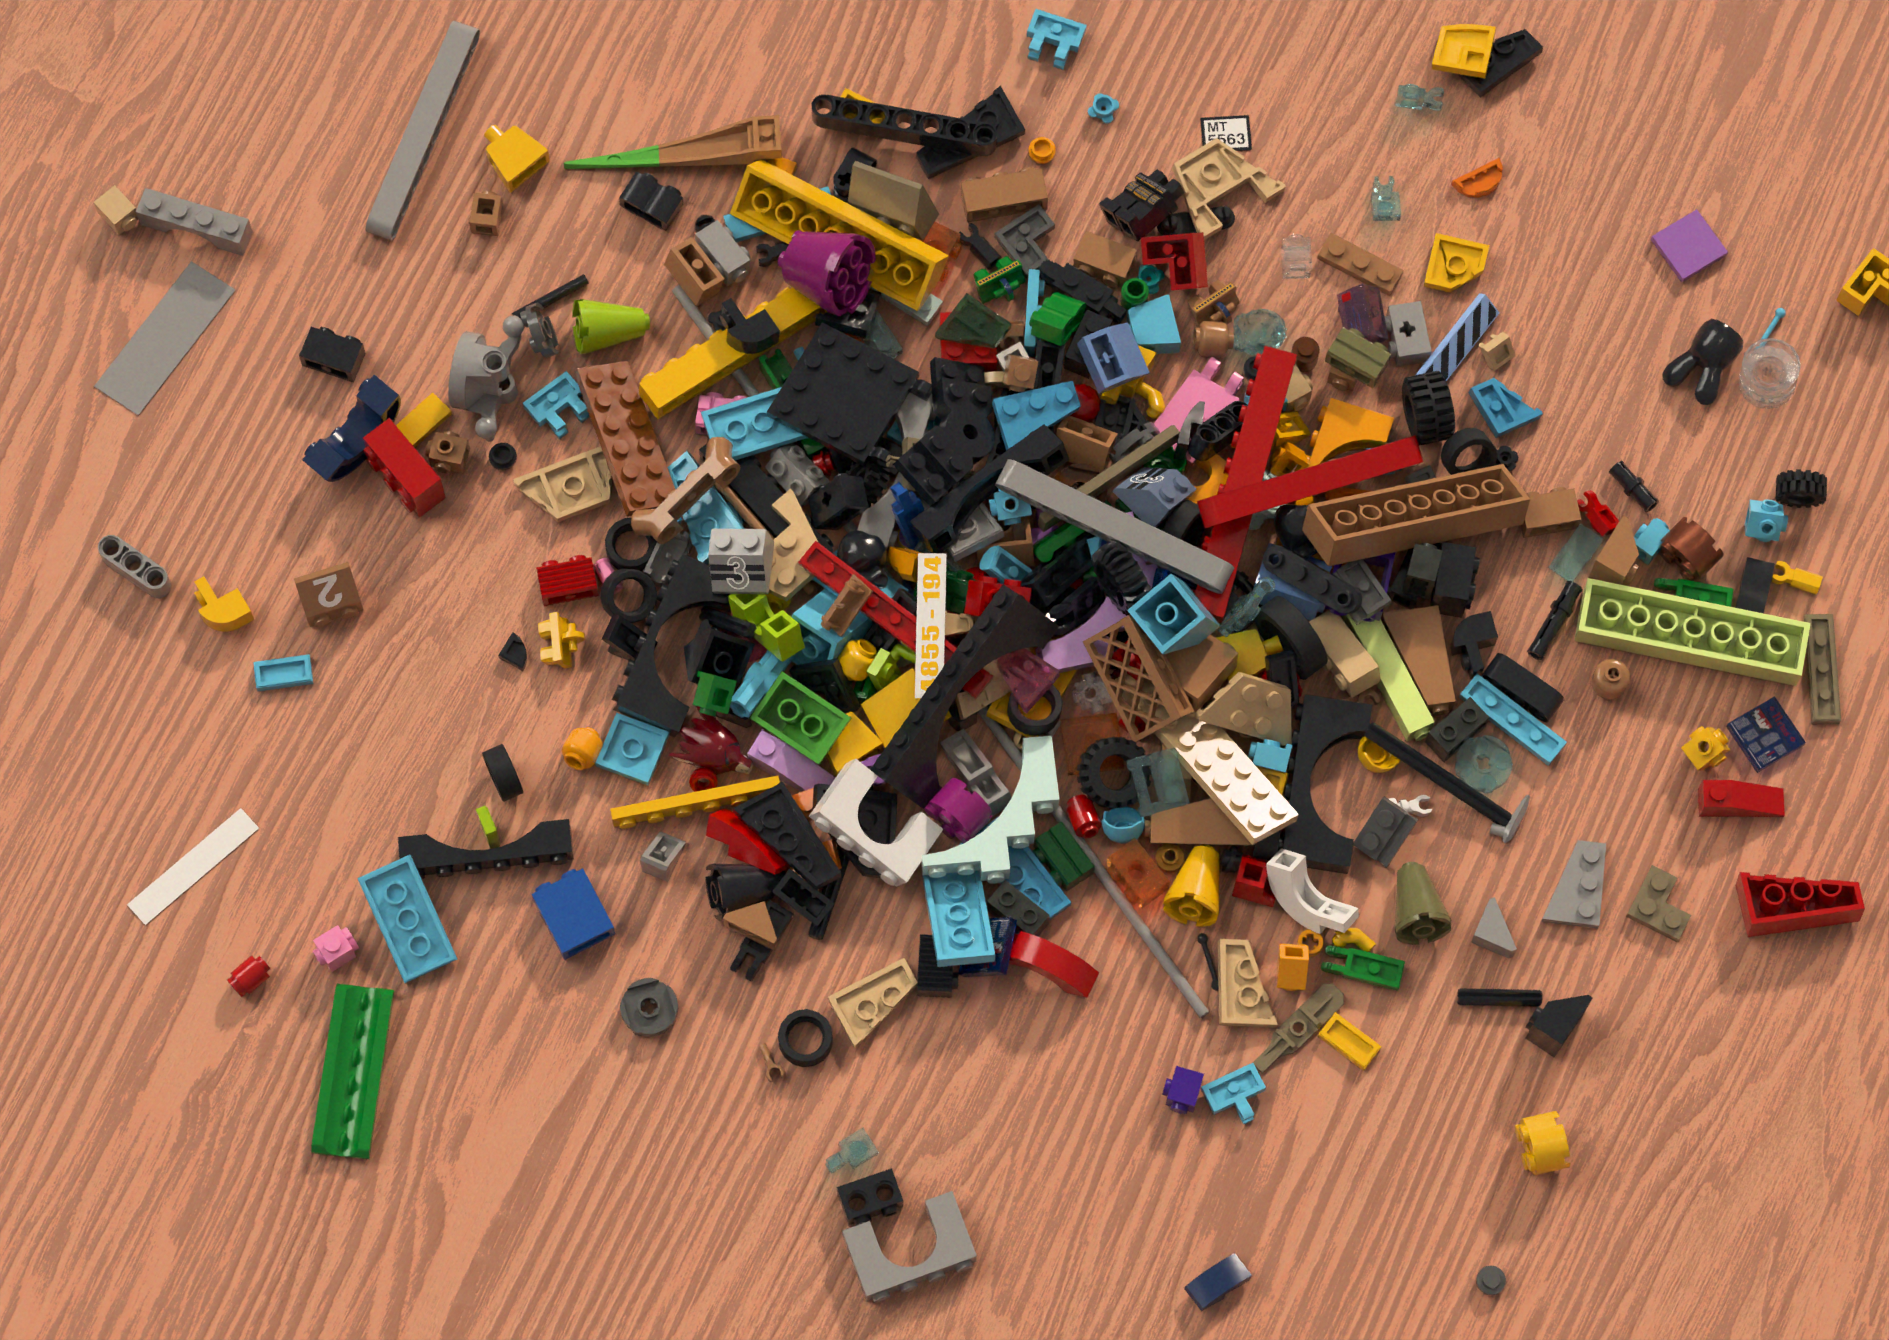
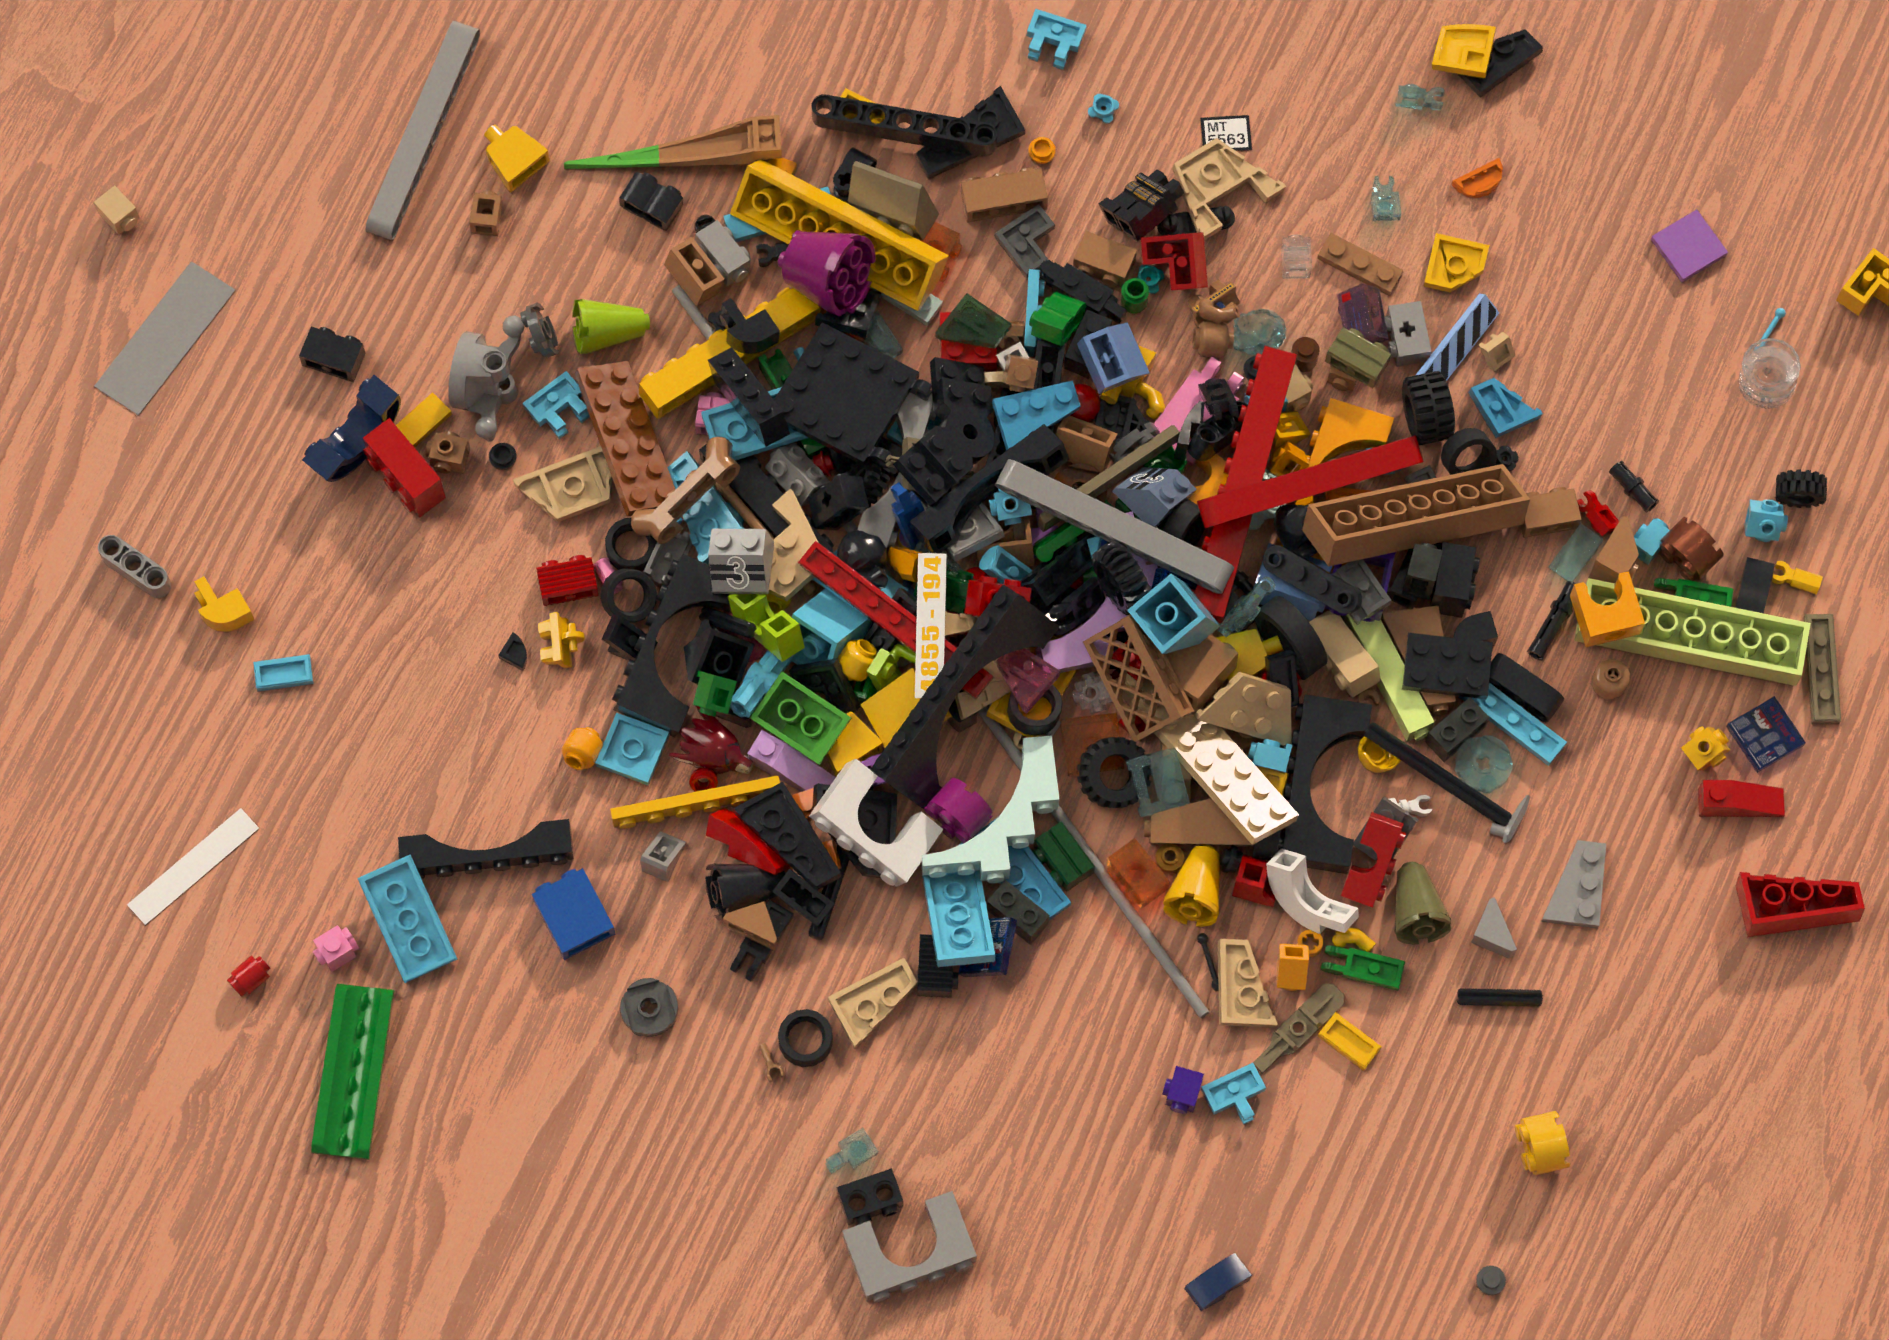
(219, 227): light grey arch -> none
(329, 595): medium nougat slope -> none
(488, 827): lime tile -> none
(502, 772): black tyre -> none
(557, 294): black bar -> none
(748, 397): none -> black brick
(846, 606): medium nougat hinge -> none
(976, 770): light grey slope -> none
(980, 247): black bar -> none
(1001, 282): green hips -> none
(1054, 963): red arch -> none
(1083, 816): red brick -> none
(1122, 824): medium azure hair -> none
(1155, 326): medium azure torso -> none
(1217, 315): none -> medium nougat arm
(1218, 398): none -> black hinge
(1365, 884): none -> red arch
(1447, 665): none -> black plate
(1555, 1022): black slope -> none
(1608, 622): none -> light orange piece
(1651, 907): dark tan plate -> none
(1713, 350): black piece -> none

